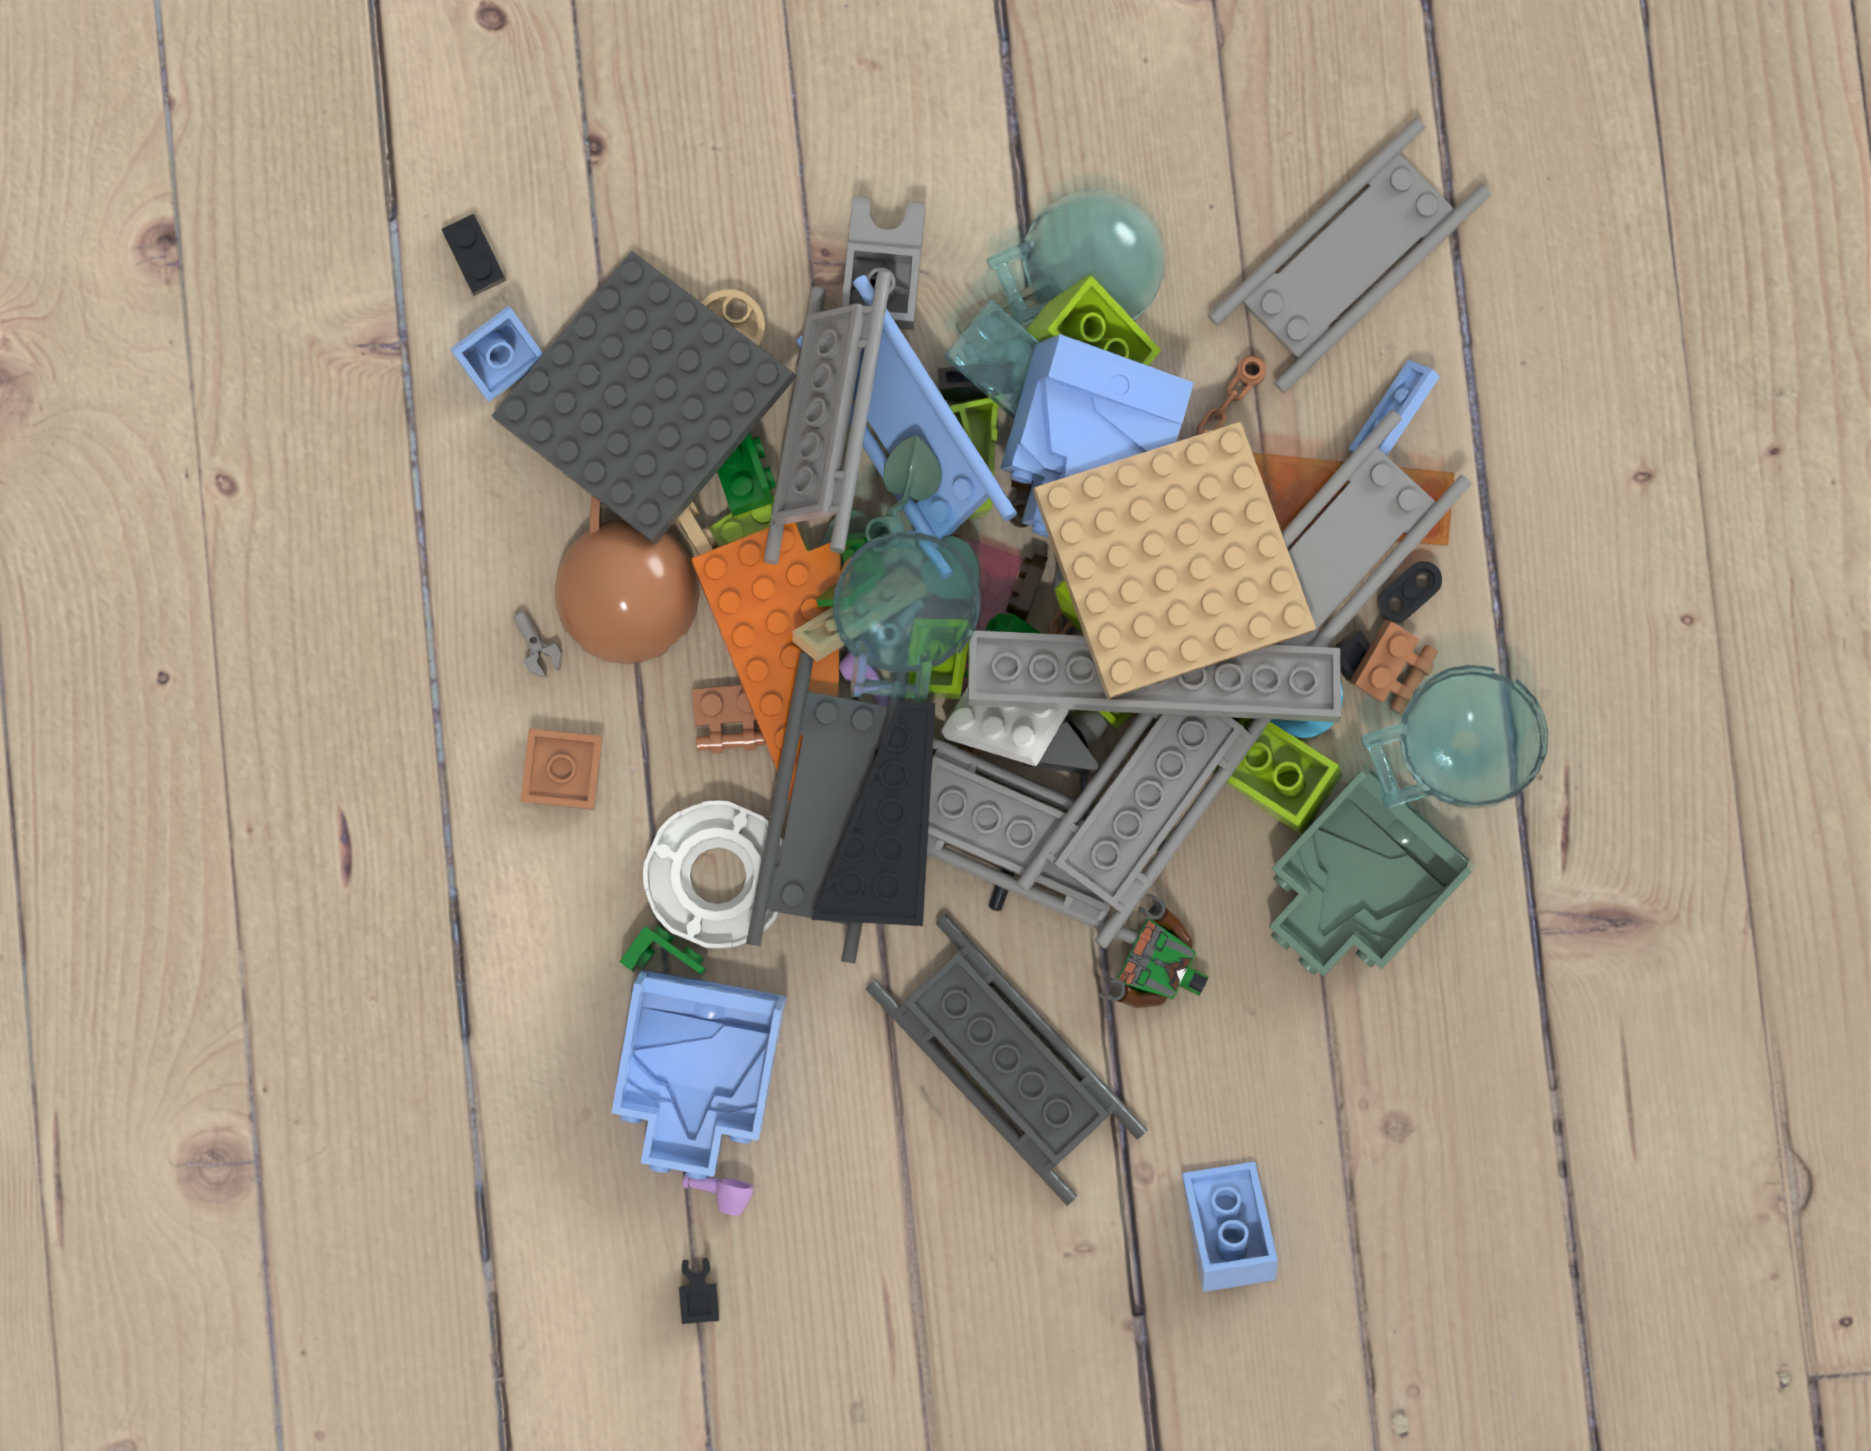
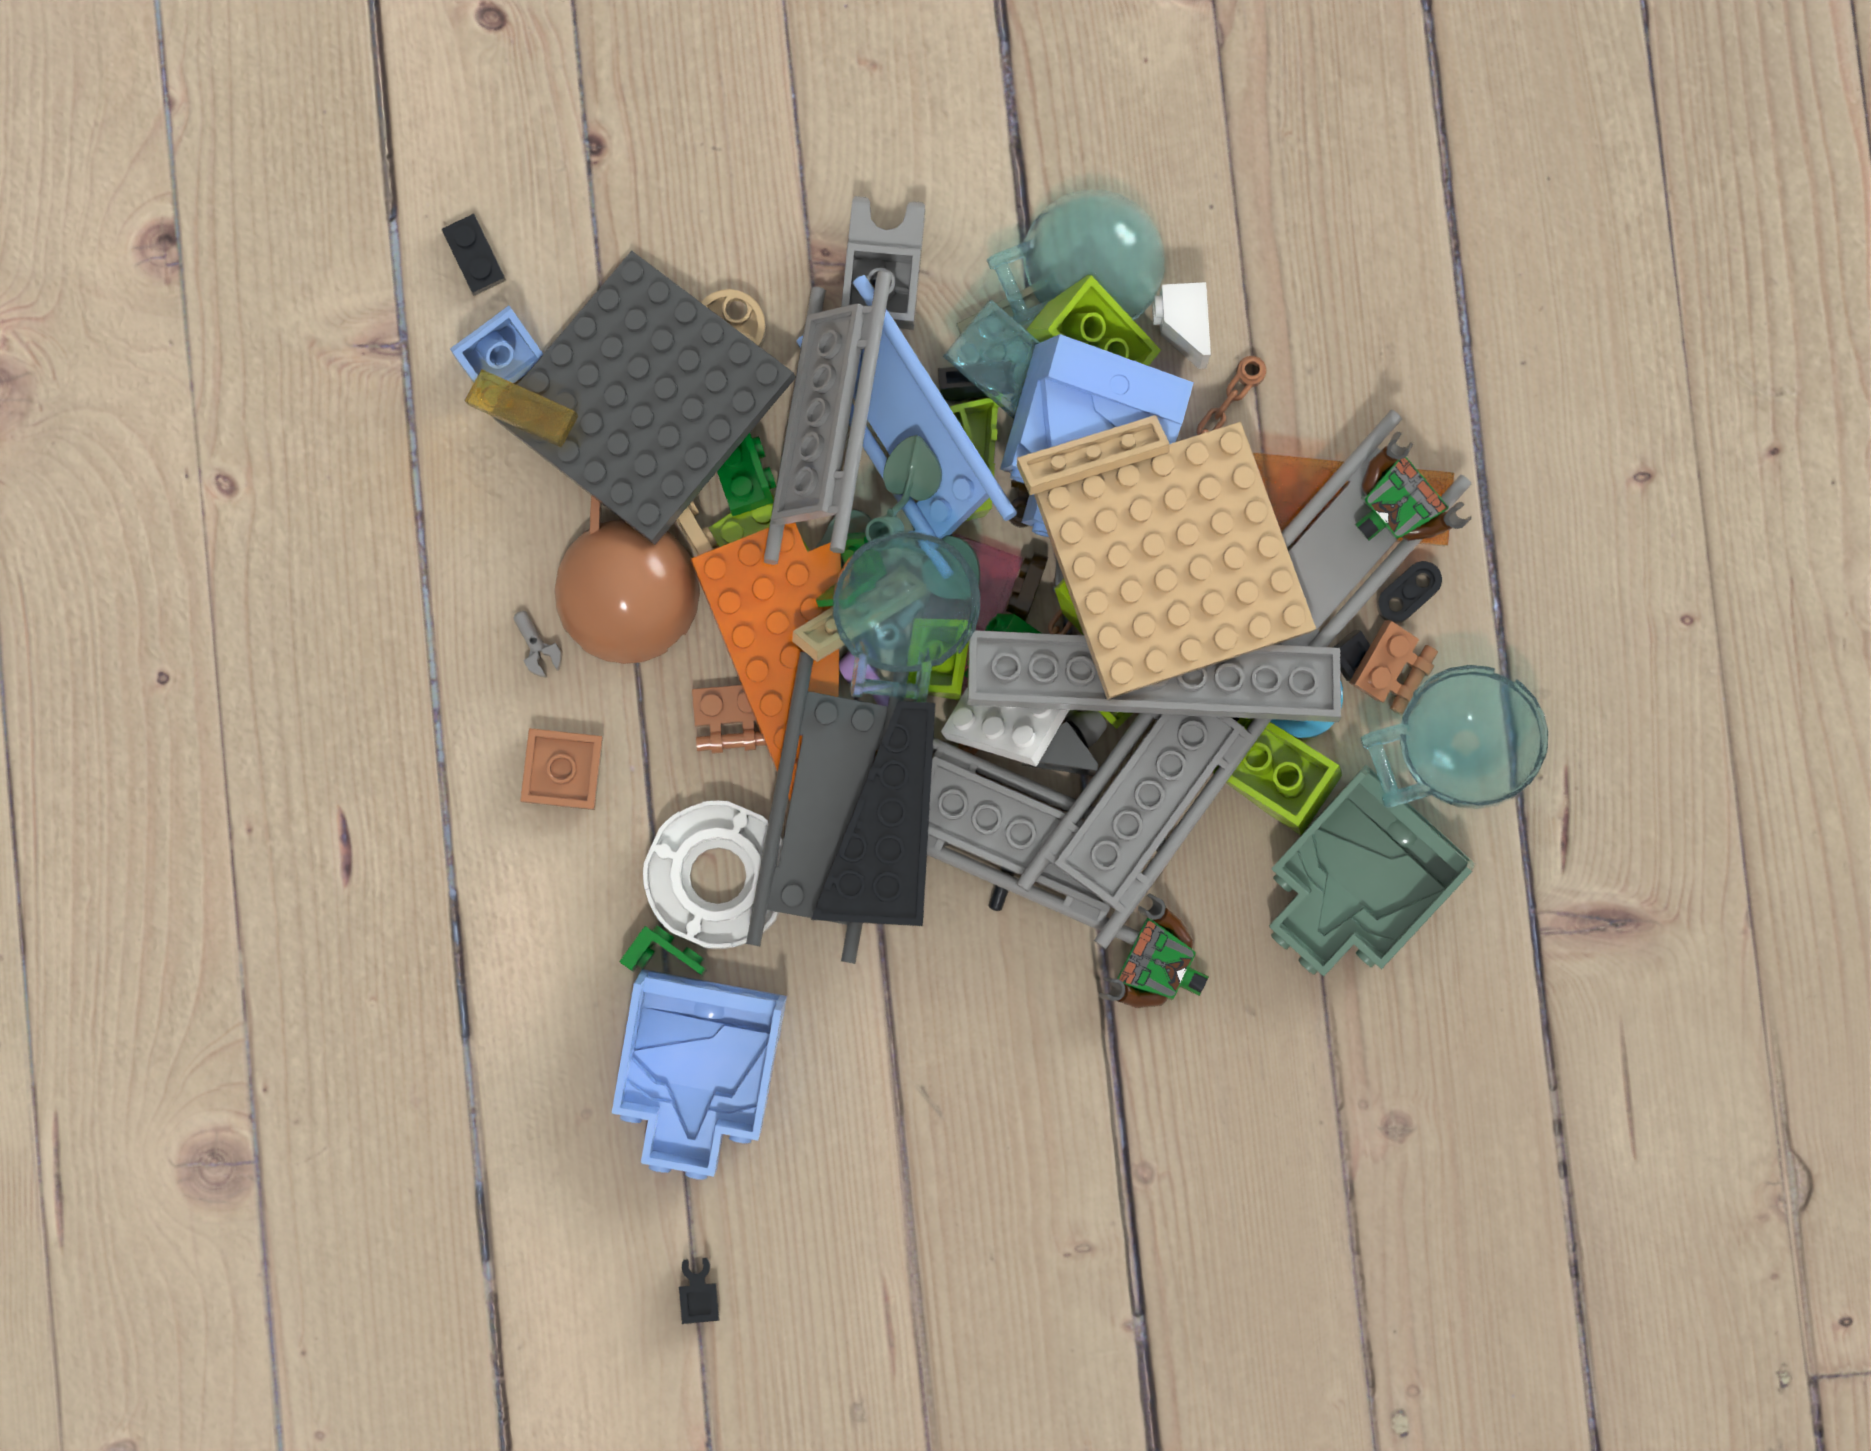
(521, 408): none -> clear yellow plate
(730, 1193): lavender bar -> none
(1006, 1059): dark grey piece -> none
(1093, 455): none -> tan plate
(1184, 320): none -> white slope
(1229, 1227): light blue slope -> none
(1348, 256): light grey piece -> none
(1403, 397): light blue plate -> none
(1403, 499): none -> torso

